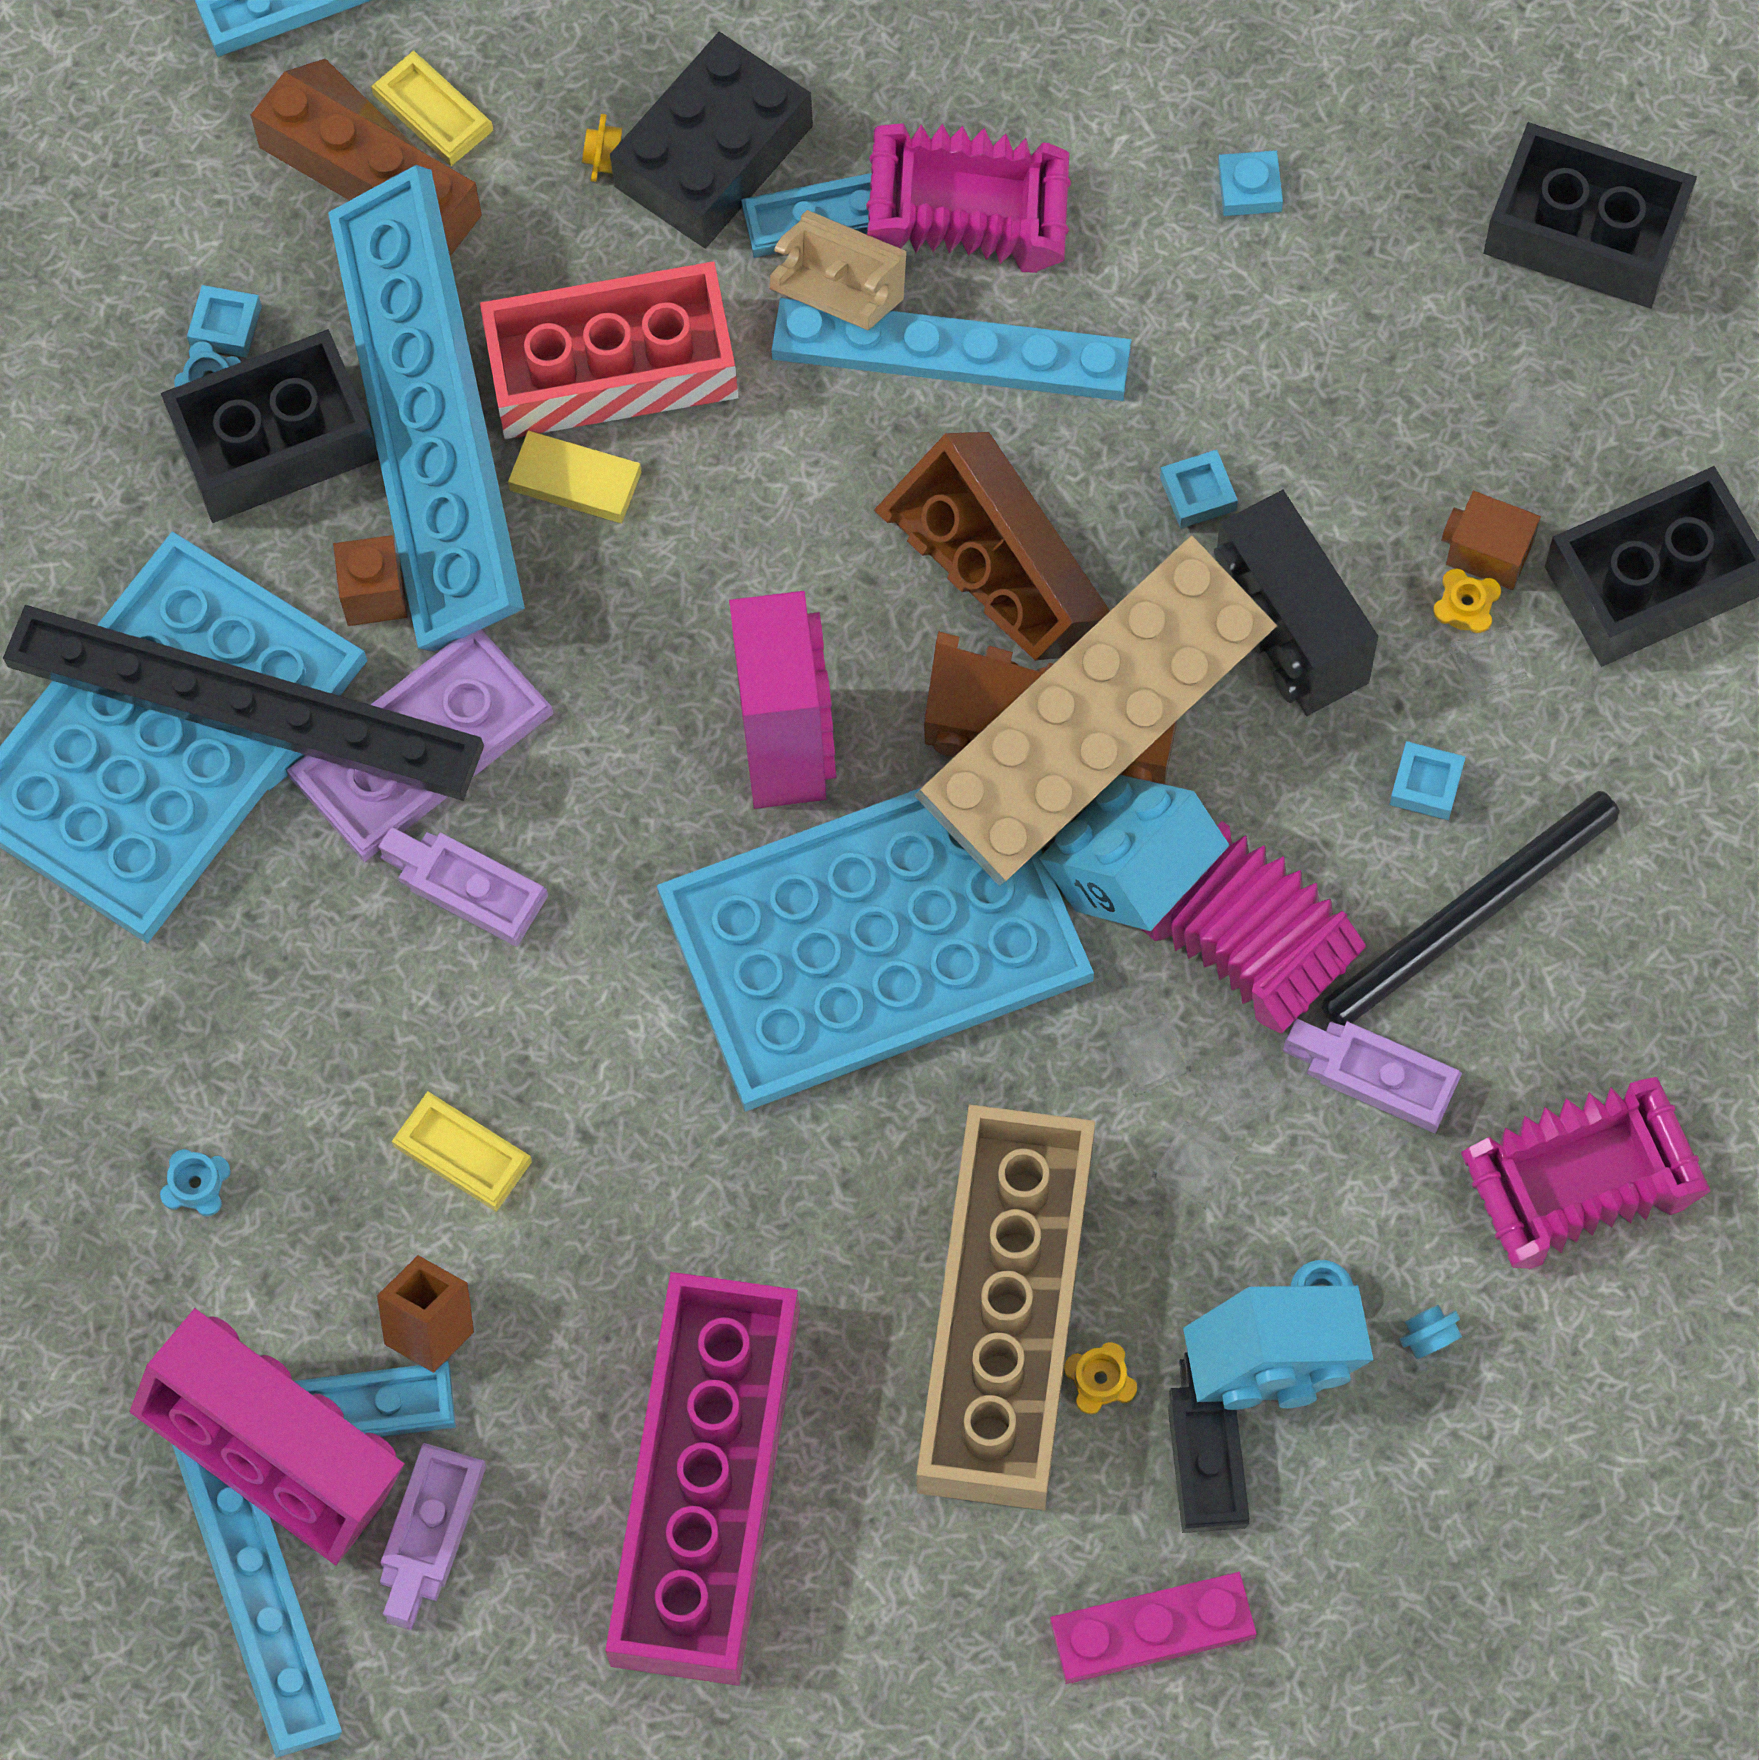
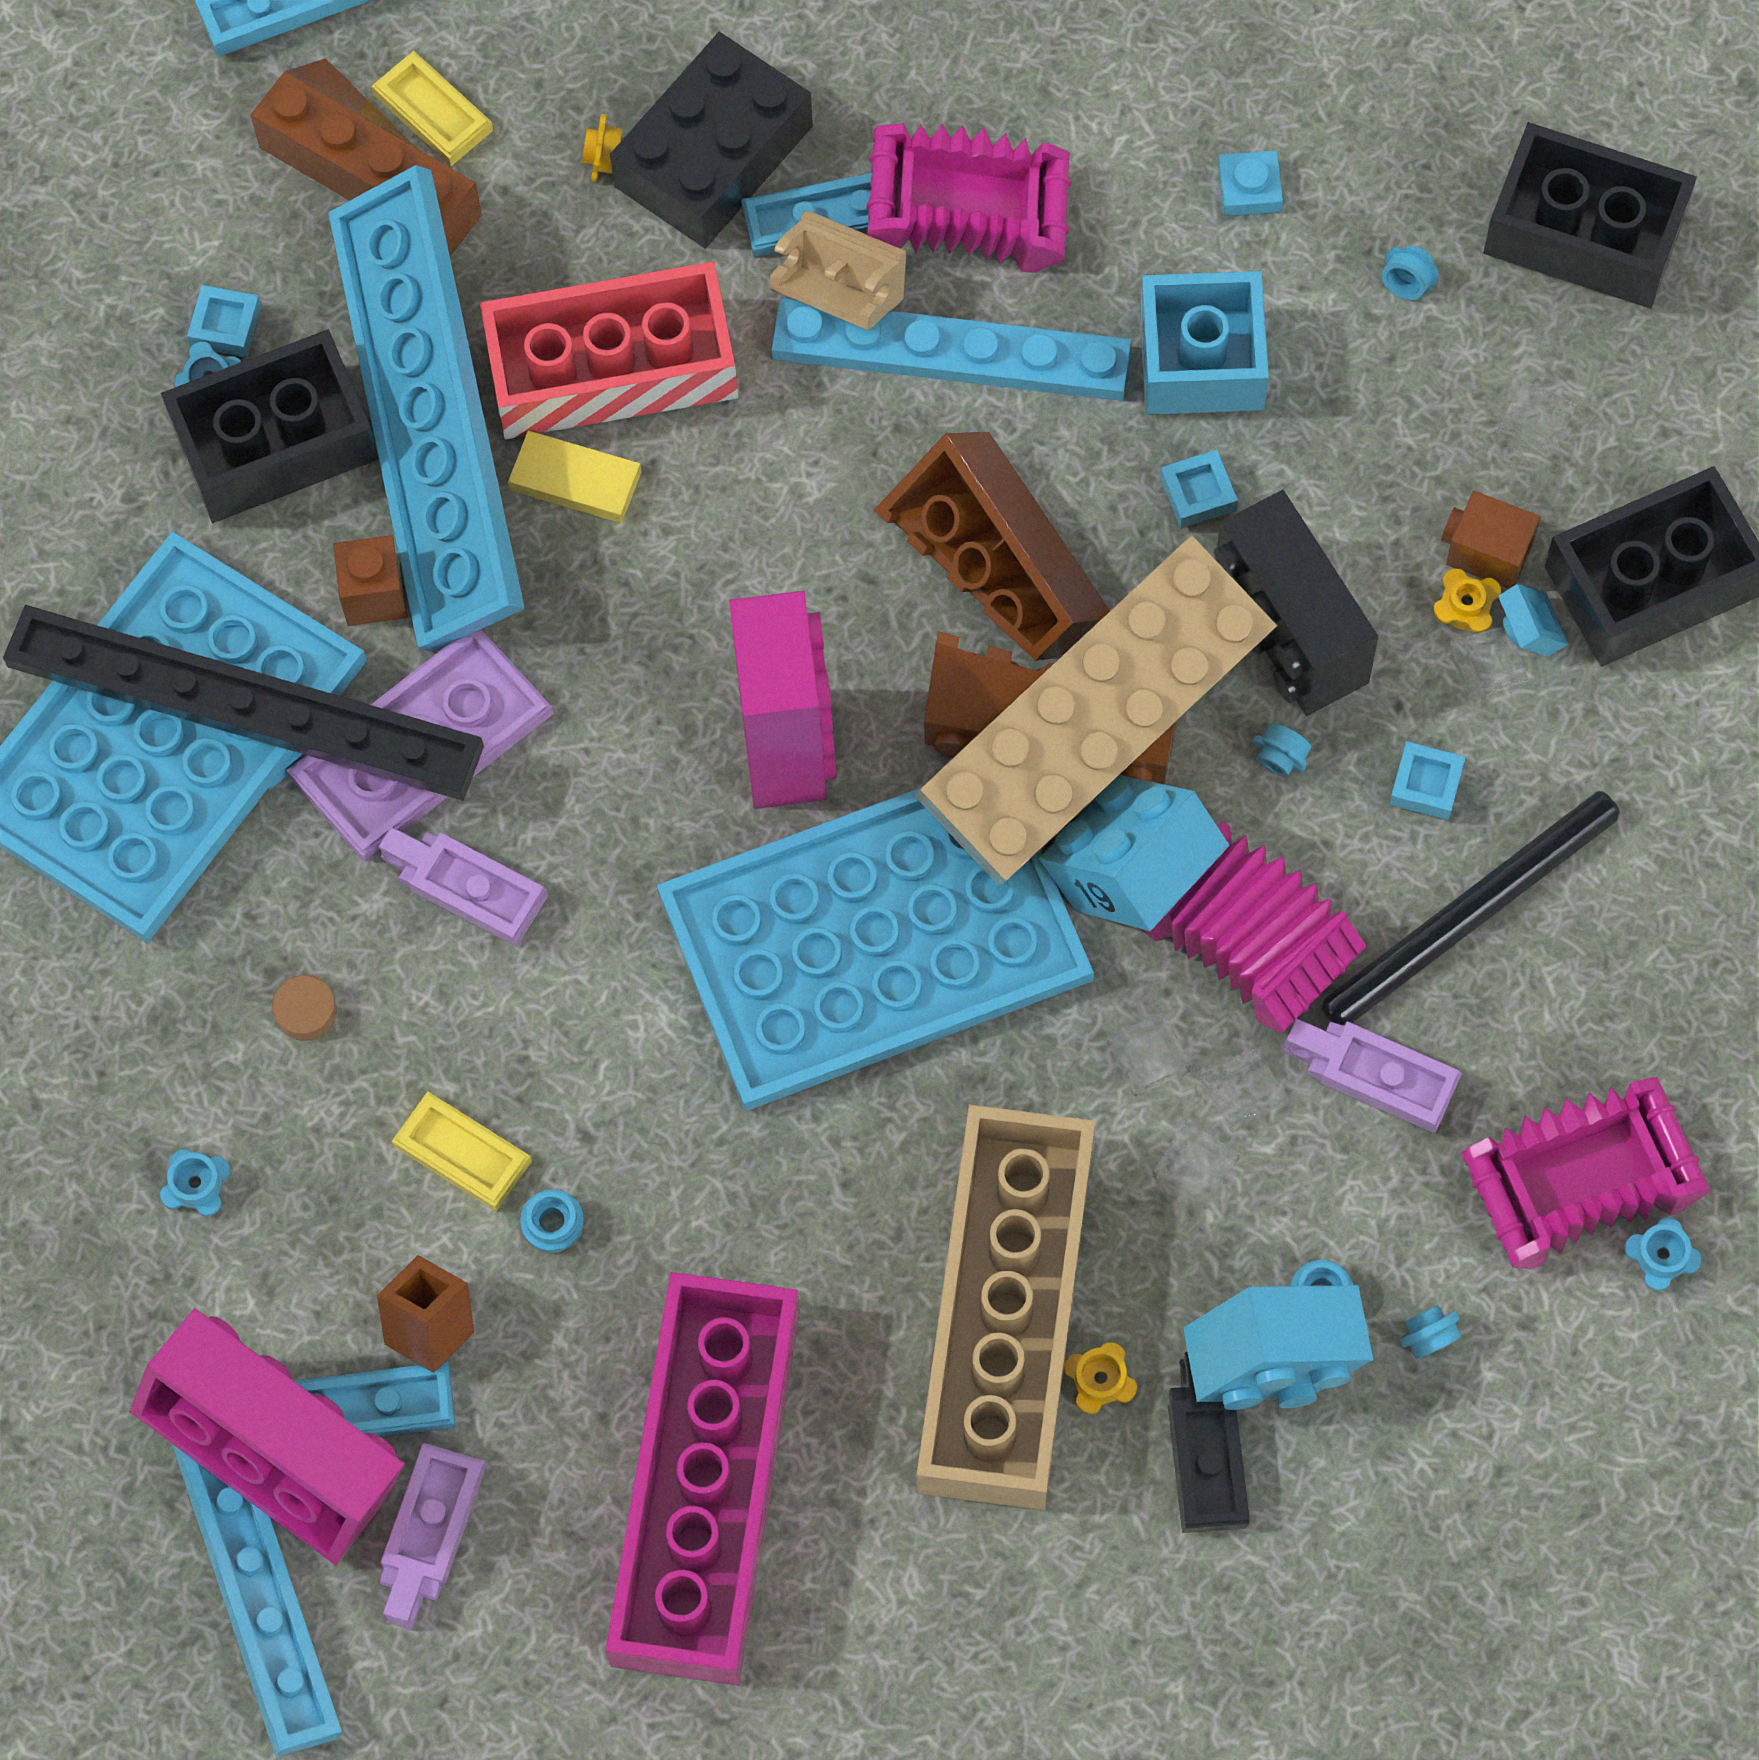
(304, 1007): none -> medium nougat tile
(552, 1202): none -> medium azure plate
(1152, 1627): dark pink plate -> none
(1203, 342): none -> medium azure brick
(1282, 750): none -> medium azure plate
(1409, 272): none -> medium azure plate
(1532, 620): none -> medium azure plate
(1667, 1236): none -> medium azure plate

